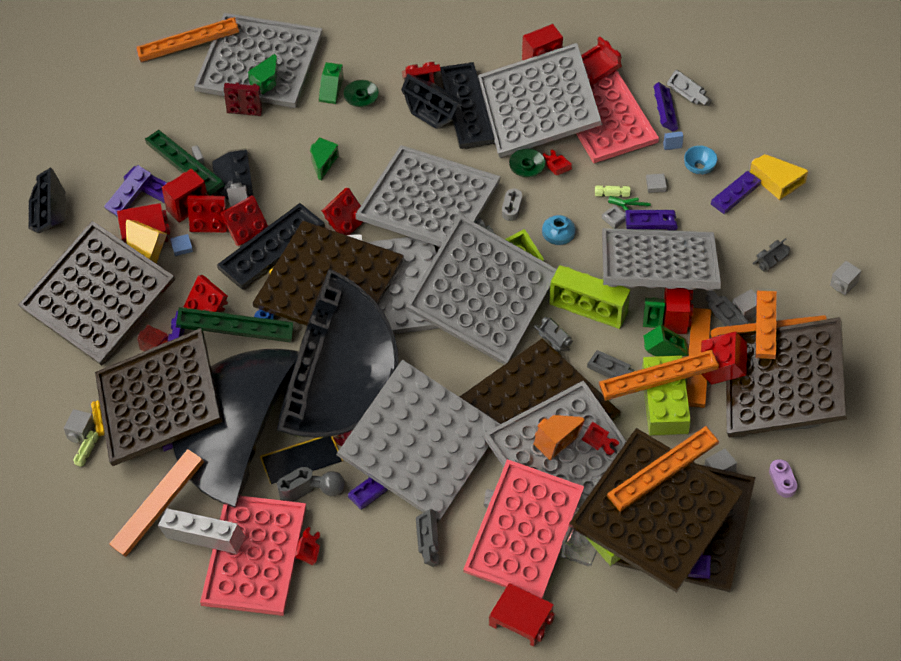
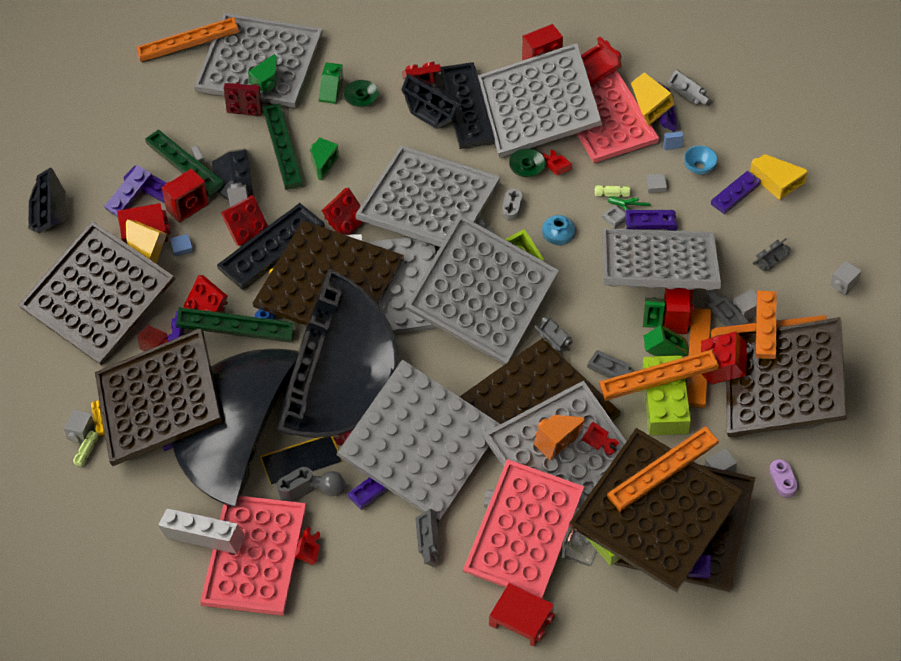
(156, 503): tile -> none
(205, 213): red plate -> none
(282, 146): none -> dark green plate
(589, 297): lime brick -> none
(651, 97): none -> yellow slope

